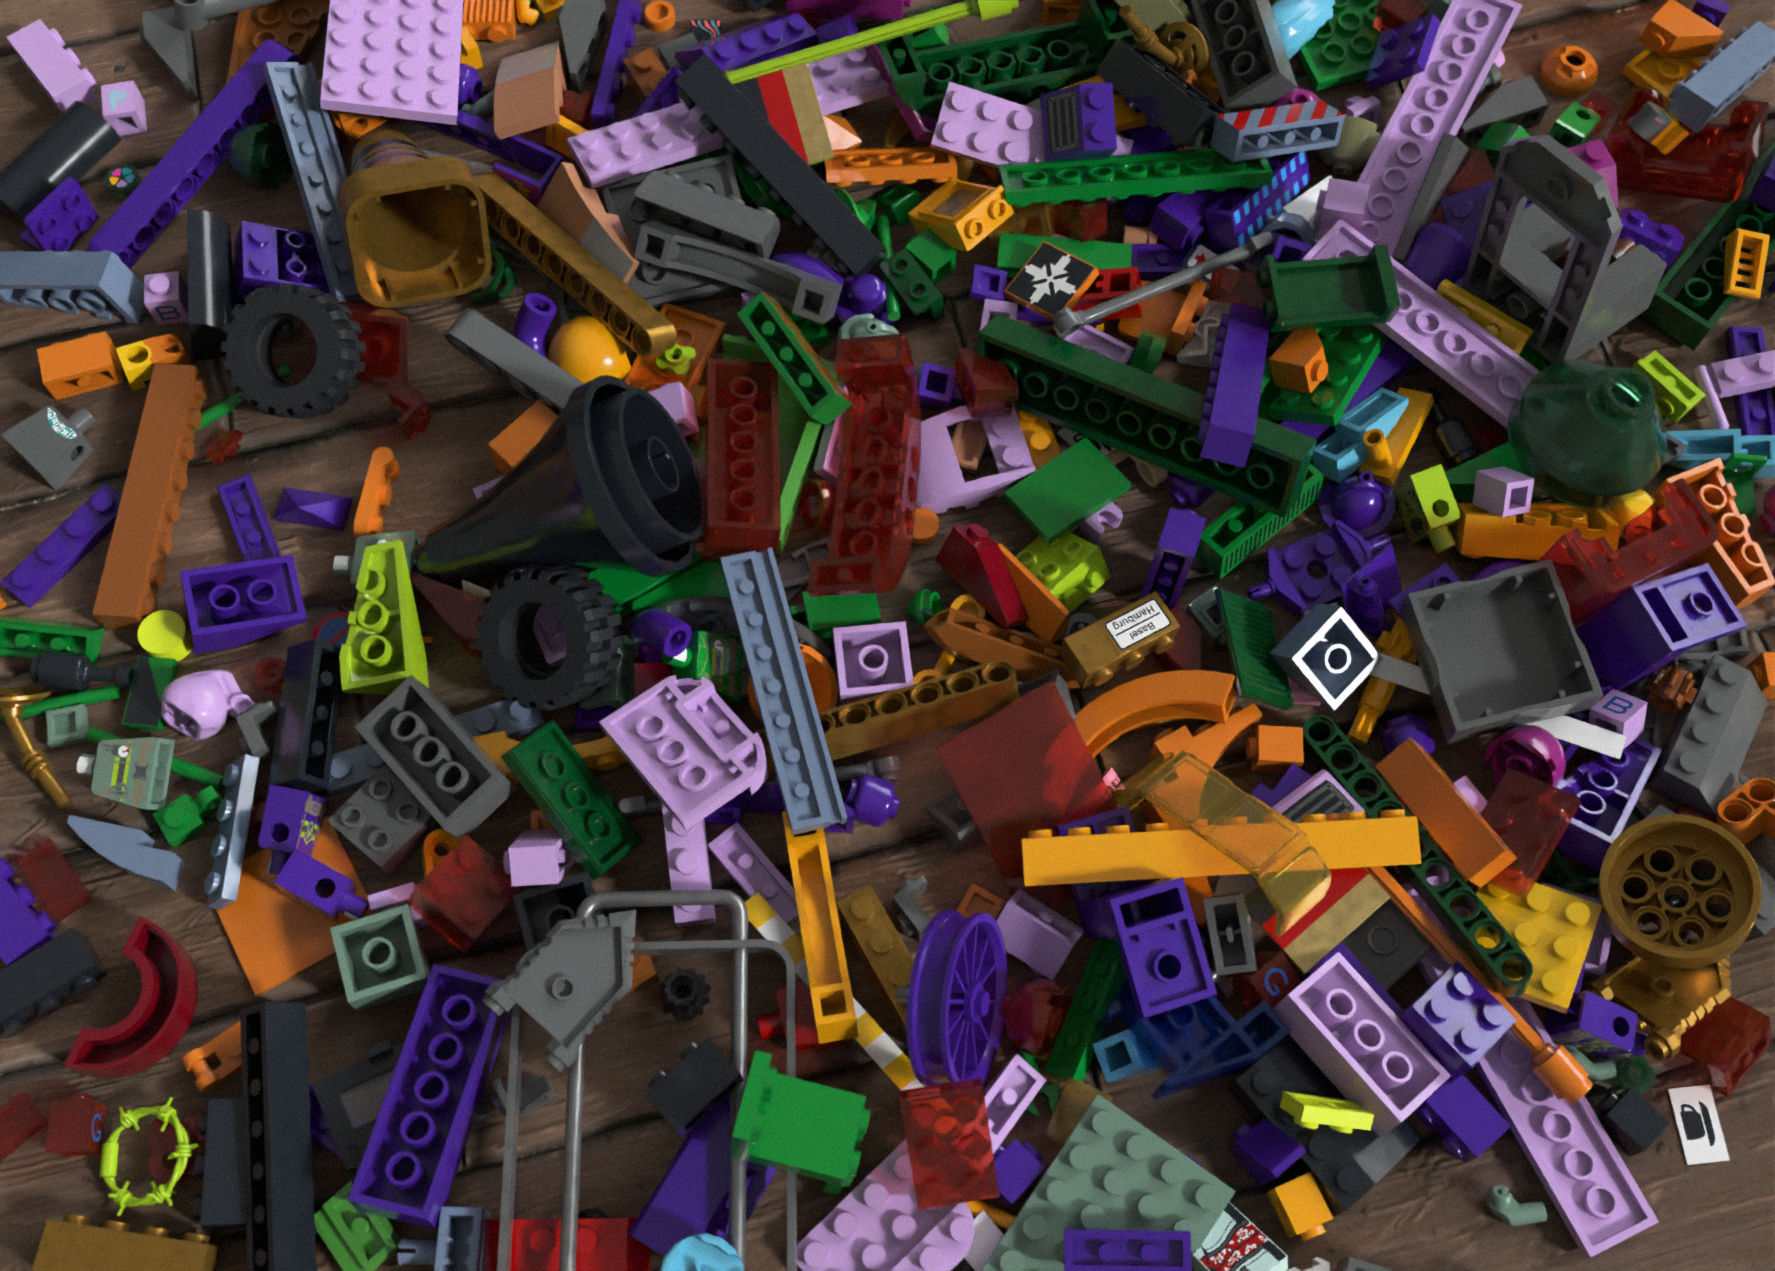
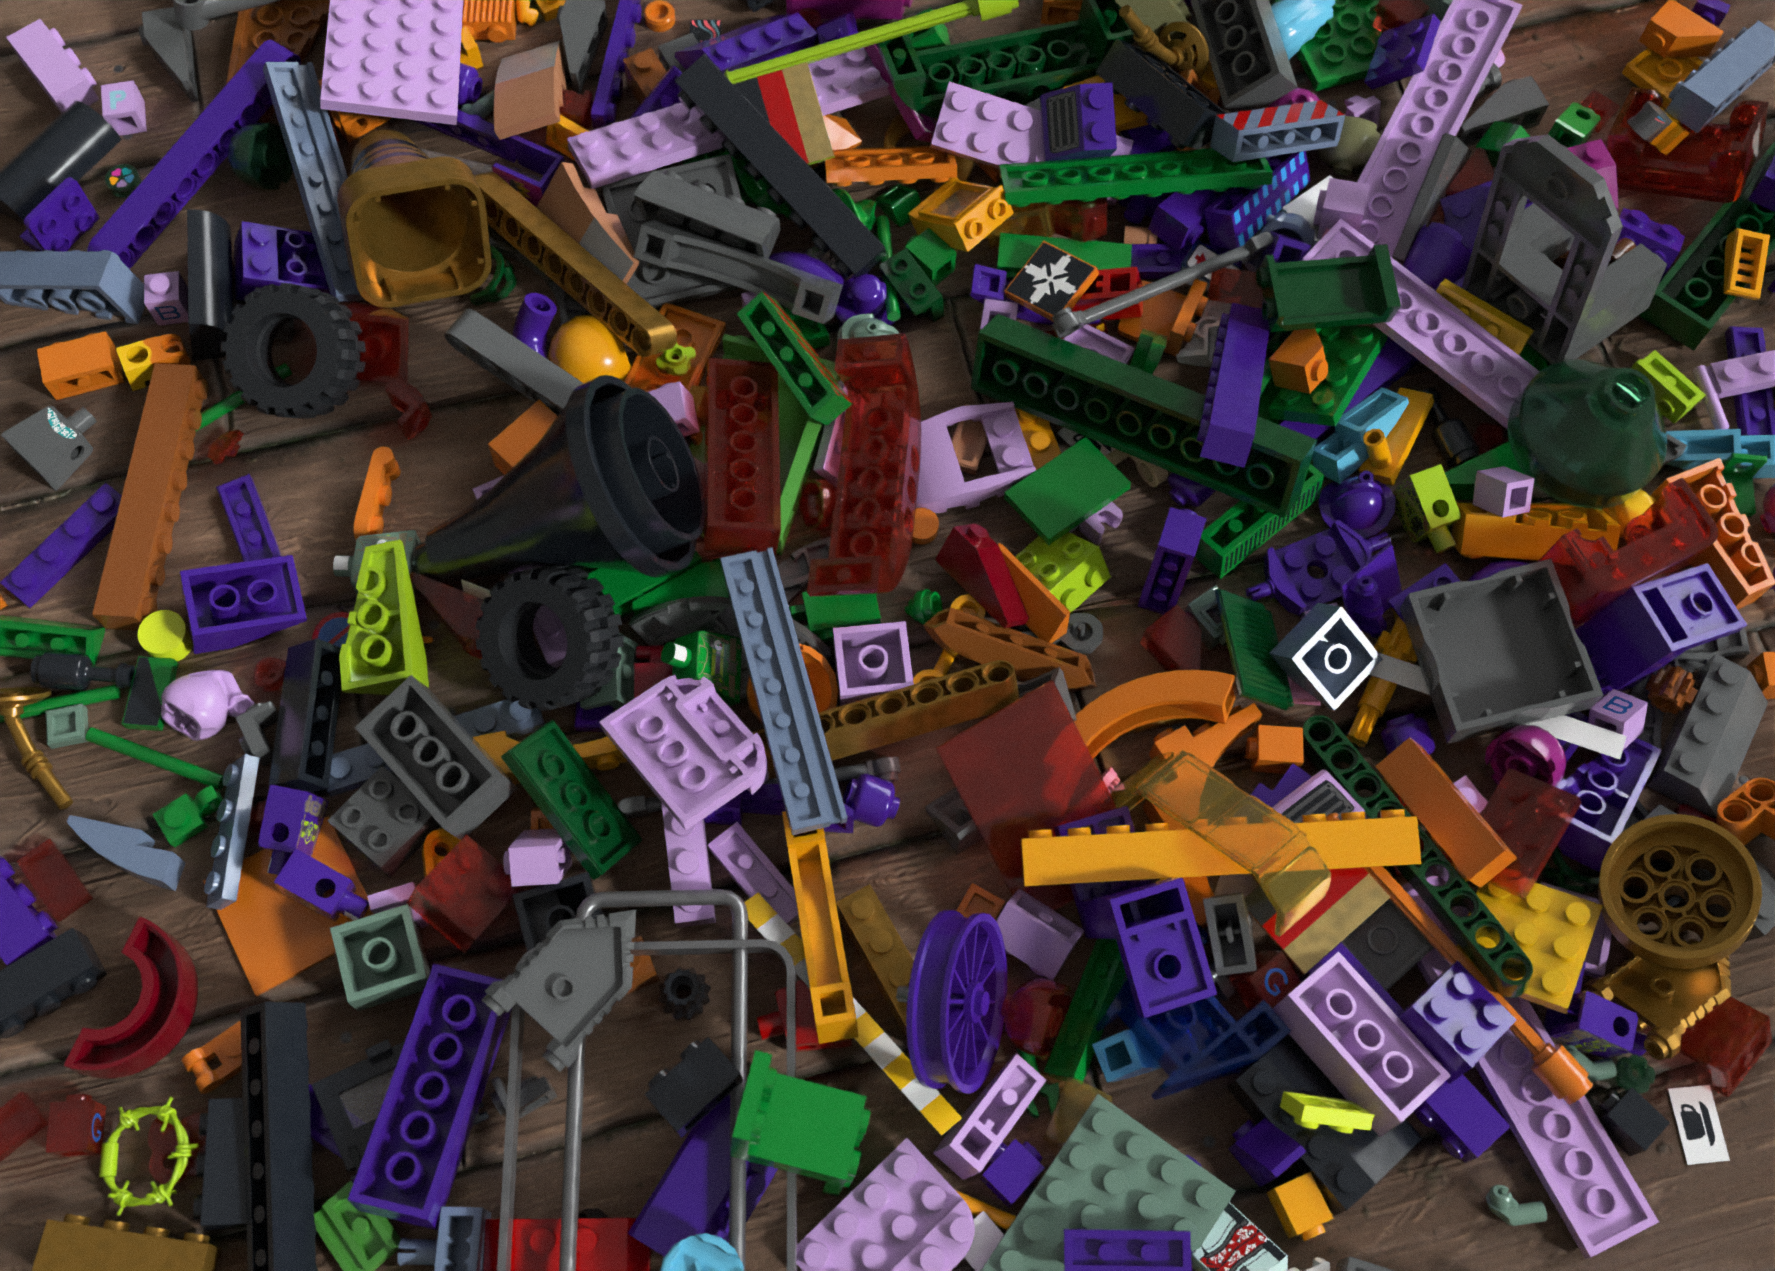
(130, 770): sand green torso -> none
(313, 509): dark purple slope -> none
(659, 632): dark purple cylinder -> none
(911, 917): dark grey bracket -> none
(937, 386): dark purple brick -> none
(949, 1143): clear red plate -> none
(984, 385): clear red slope -> none
(1119, 641): pearl gold brick -> none
(1565, 78): orange piece -> none

